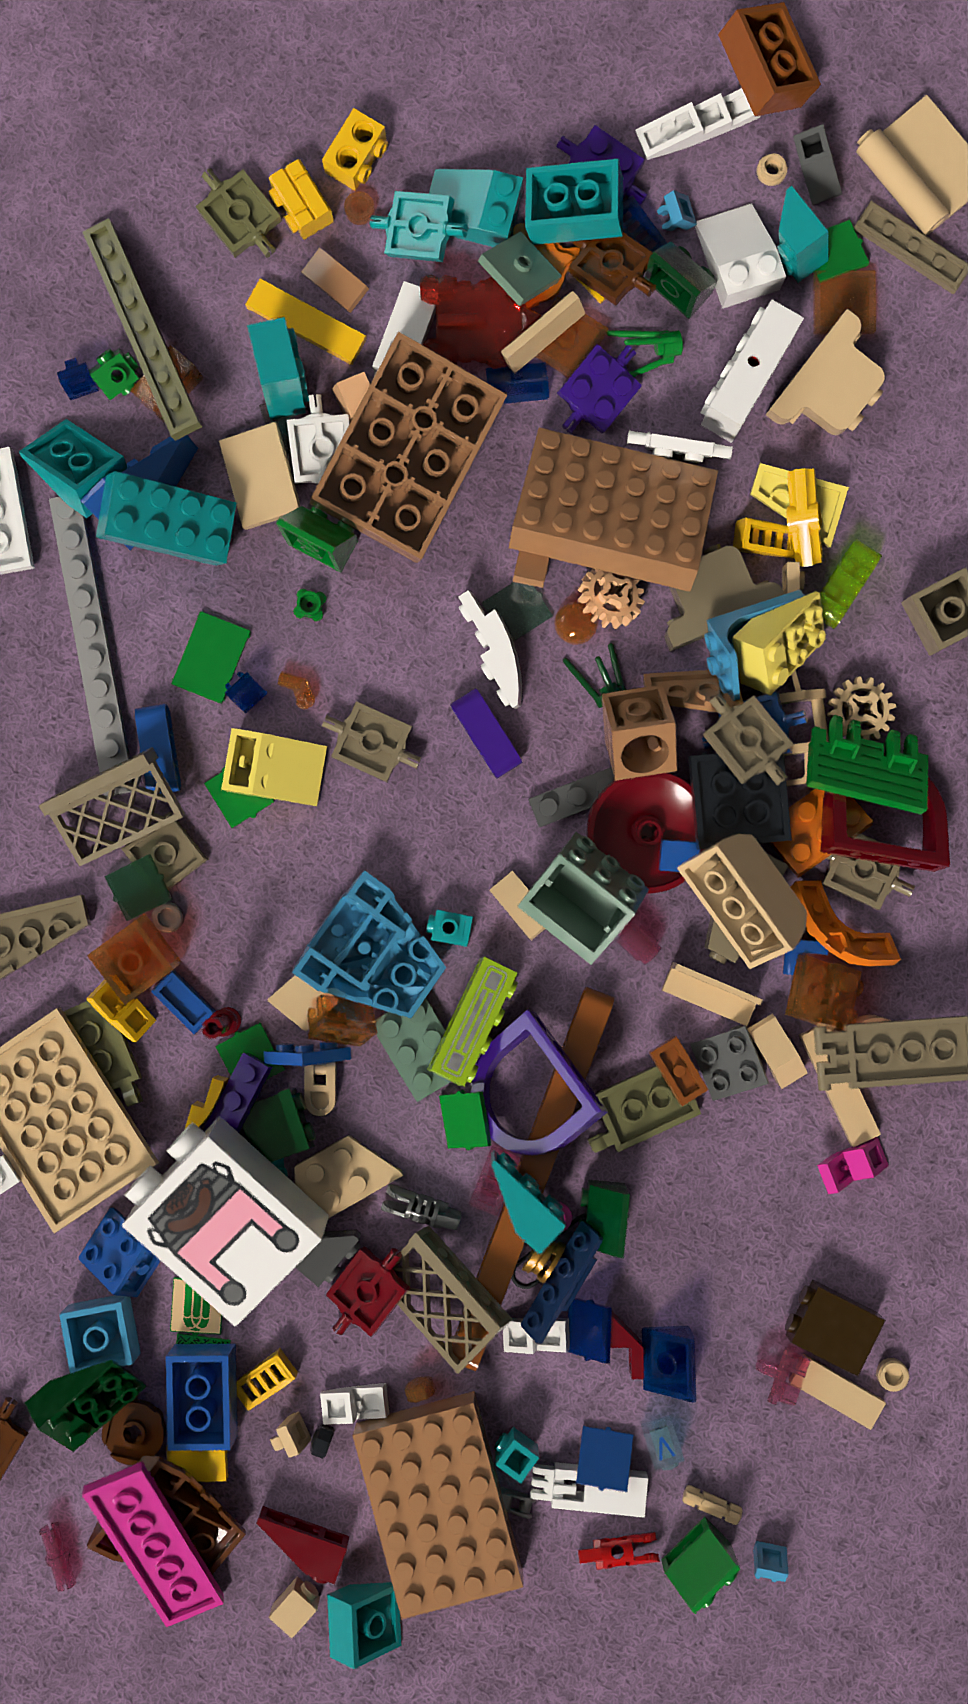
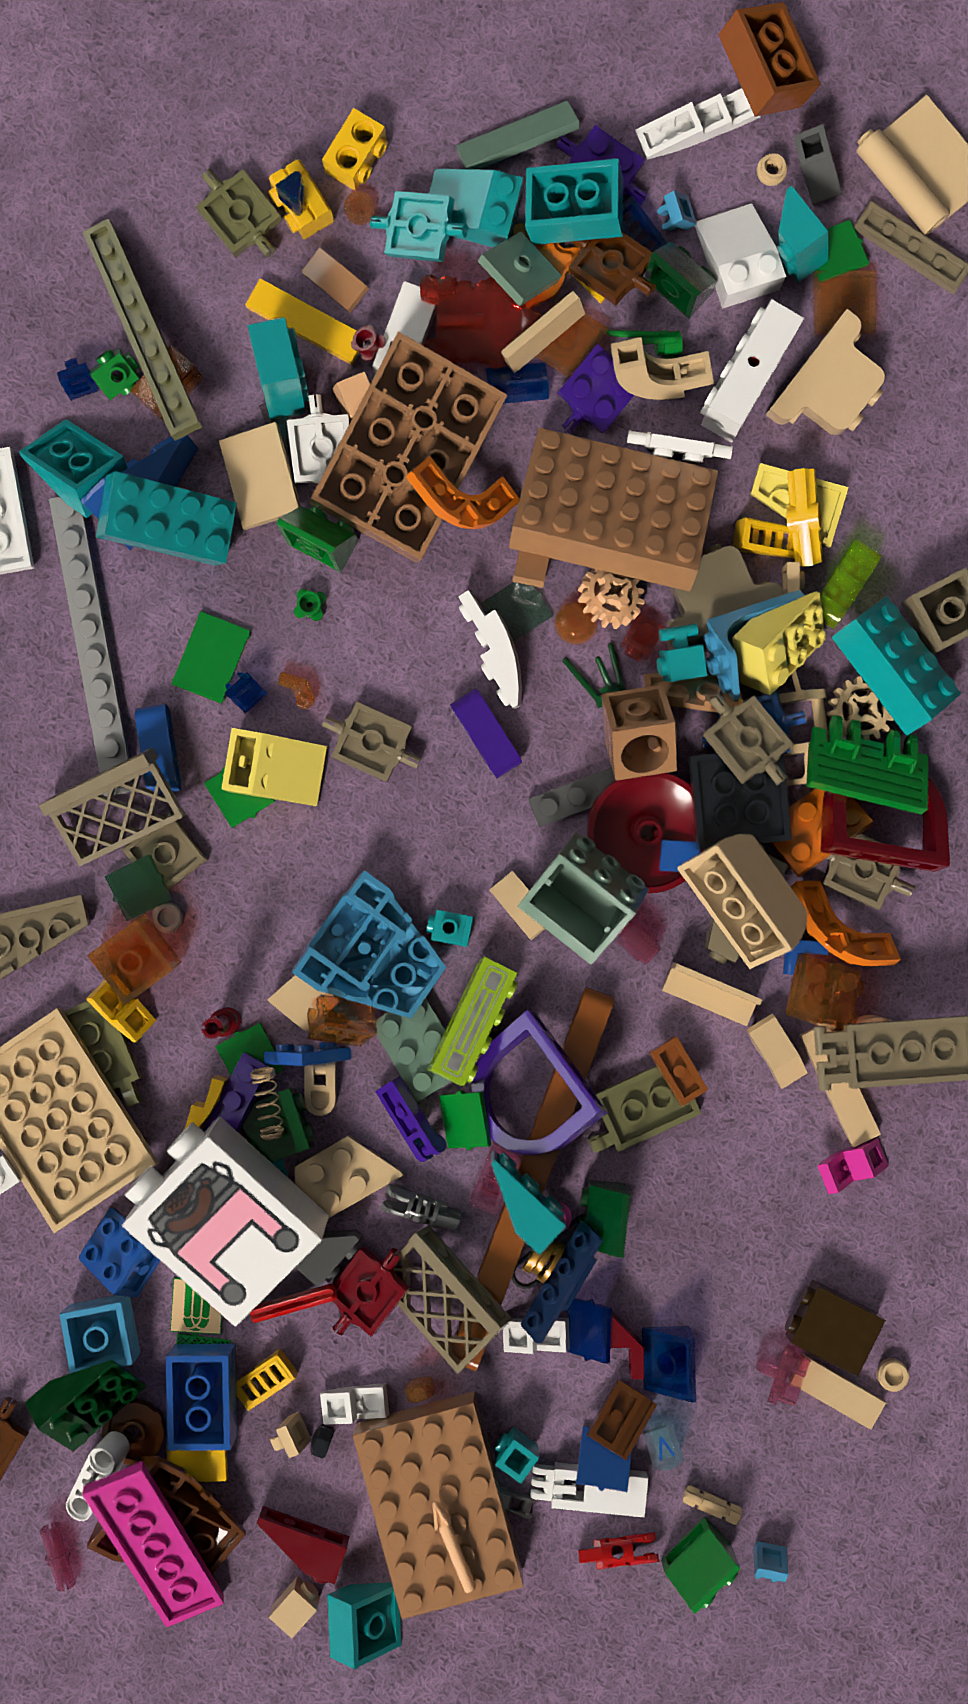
(101, 1462): none -> white beam
(183, 1001): blue tile -> none
(270, 1073): none -> tan piece
(291, 192): none -> clear blue slope
(294, 1303): none -> red axle
(364, 335): none -> dark red plate
(410, 1120): none -> dark purple plate
(443, 1523): none -> light nougat piece
(456, 506): none -> orange plate
(518, 136): none -> sand green tile
(621, 1419): none -> reddish brown plate
(641, 638): none -> clear red bracket
(658, 377): none -> tan arch
(683, 660): none -> teal brick
(729, 1063): dark grey hinge -> none
(897, 666): none -> teal brick

